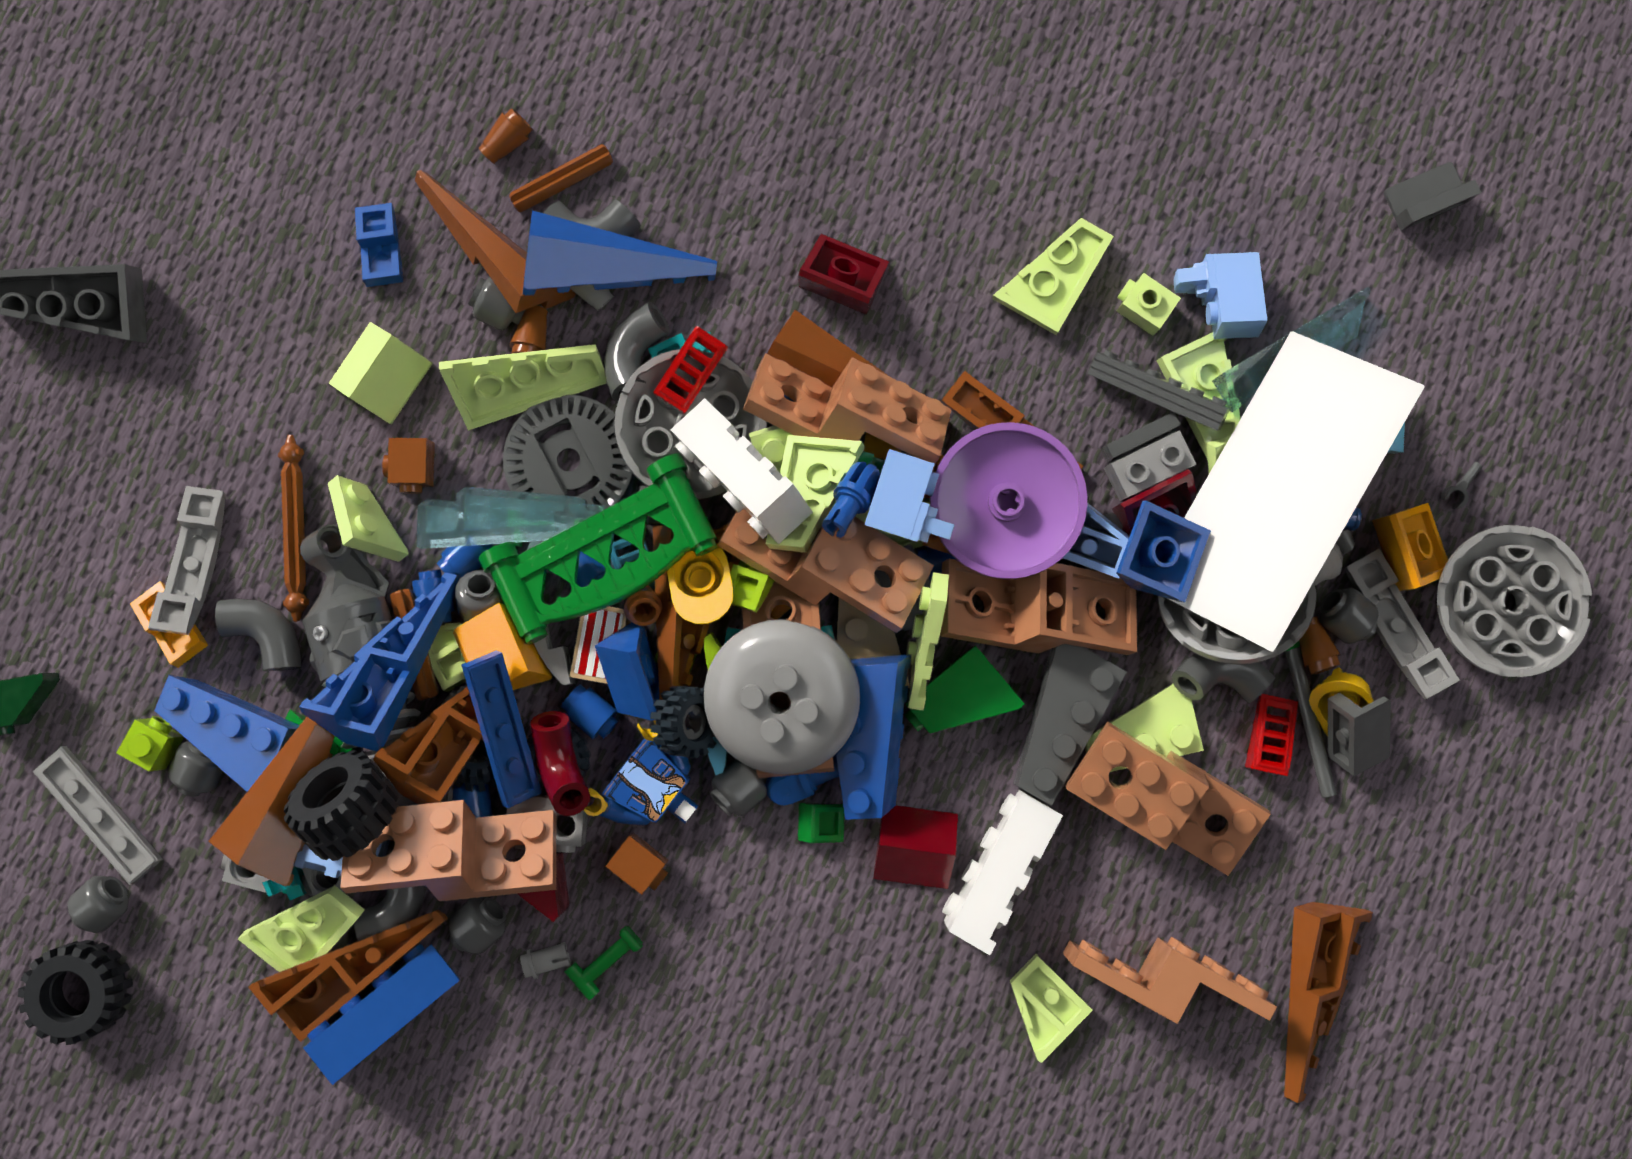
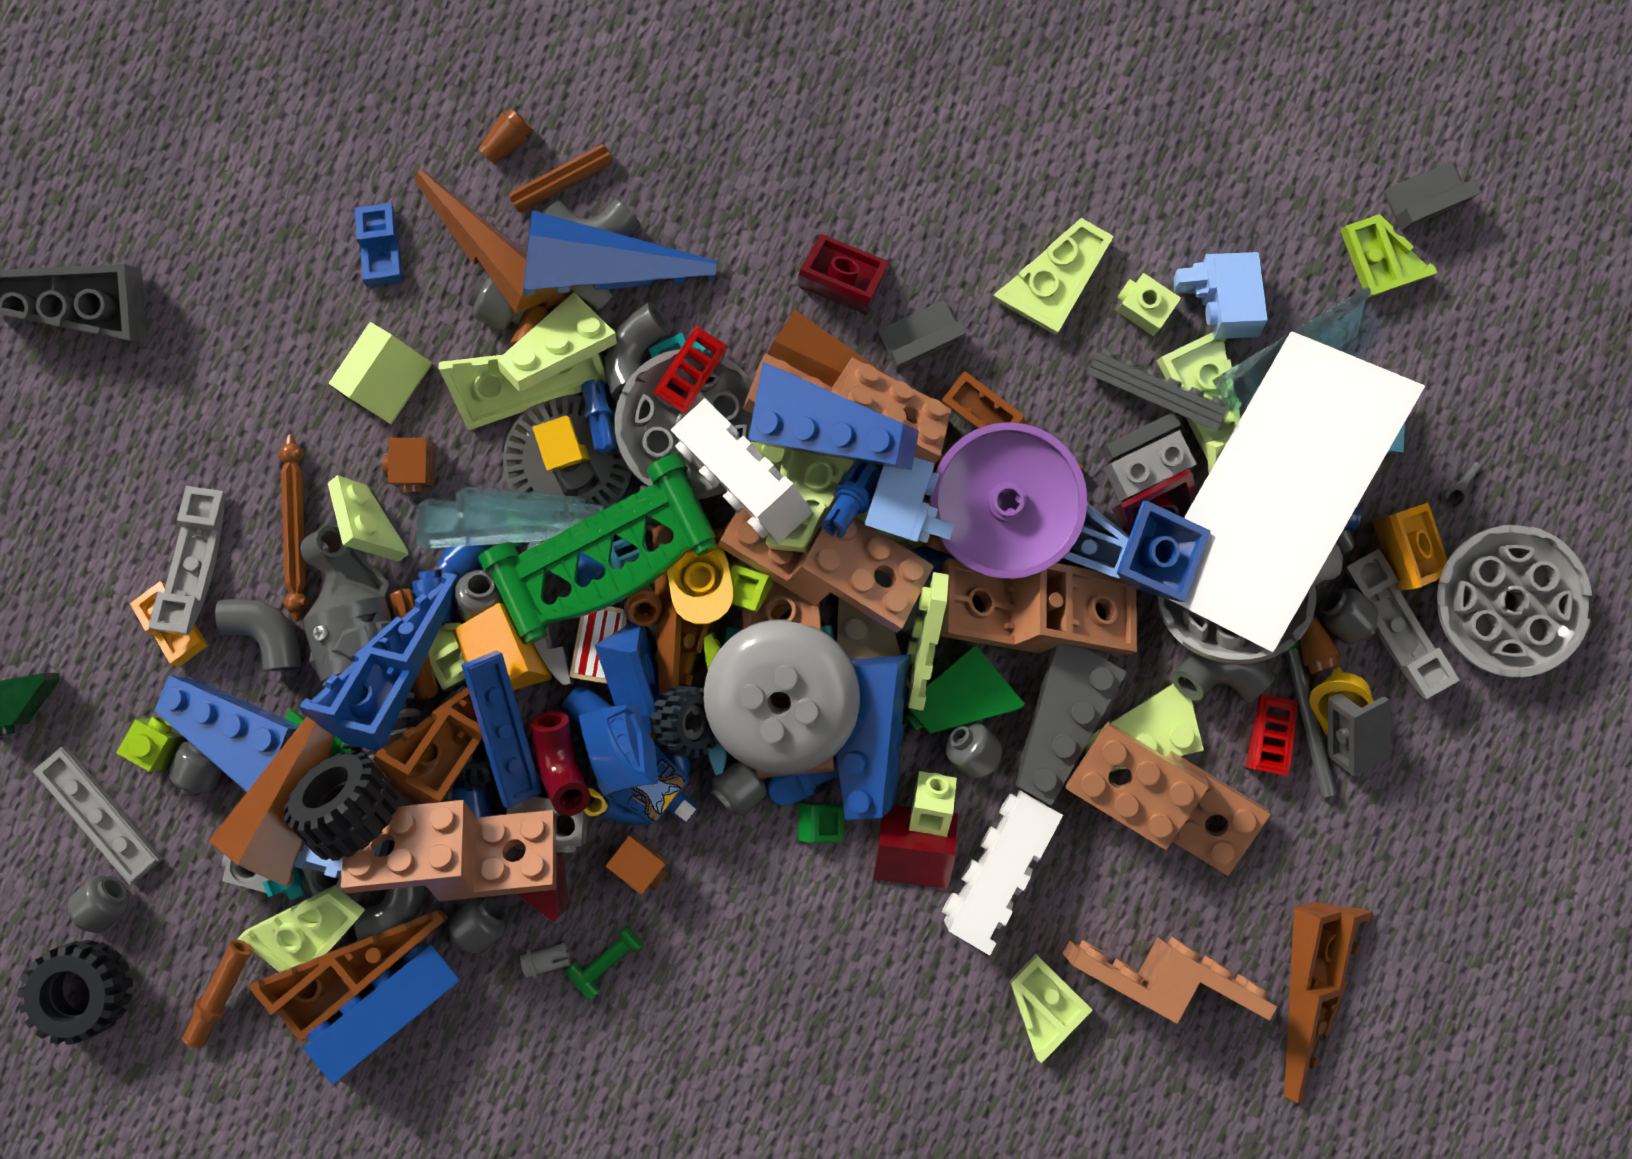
(211, 1007): none -> dark orange pin
(556, 343): none -> yellowish green wing
(559, 444): none -> yellow panel
(599, 416): none -> blue axle
(620, 747): none -> blue slope
(816, 421): none -> wedge
(921, 335): none -> dark grey panel
(932, 803): none -> yellowish green brick
(973, 750): none -> dark grey head
(1382, 256): none -> lime wing

